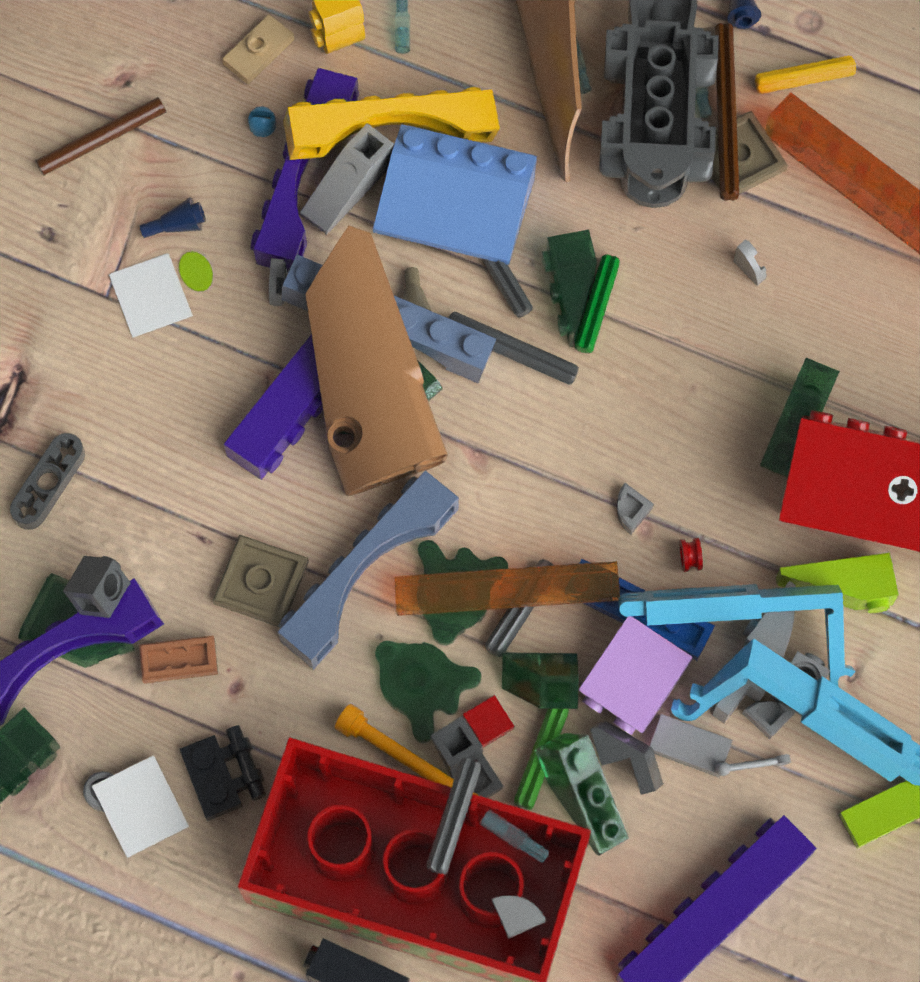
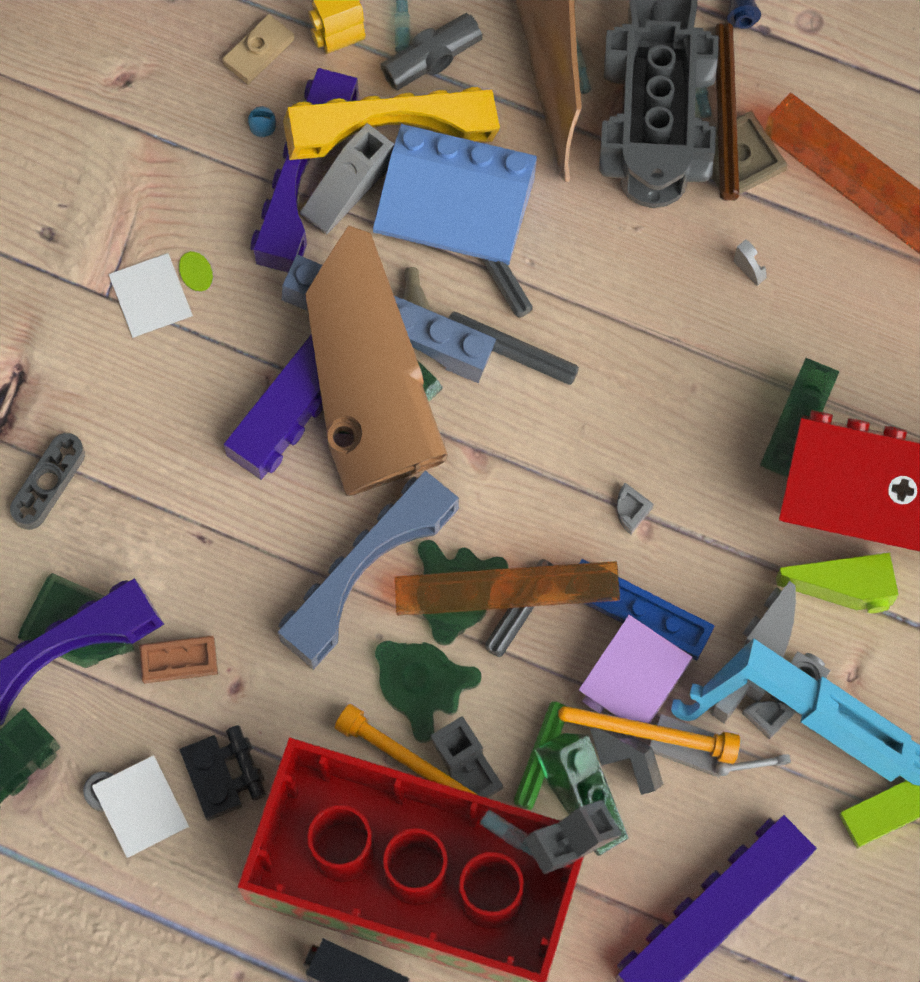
(97, 586): dark grey brick -> none
(100, 136): reddish brown piece -> none
(181, 218): dark blue cone -> none
(260, 580): dark tan tile -> none
(276, 279): light grey tile -> none
(431, 51): none -> dark grey piece
(453, 815): dark grey axle -> none
(488, 721): red tile -> none
(517, 914): light grey tile -> none
(542, 678): clear green slope -> none
(573, 270): clear green slope -> none
(573, 837): none -> dark grey slope
(597, 304): green axle -> none
(690, 554): red bush -> none
(723, 746): none -> light orange piece
(743, 603): medium azure hinge -> none
(805, 74): yellow axle -> none

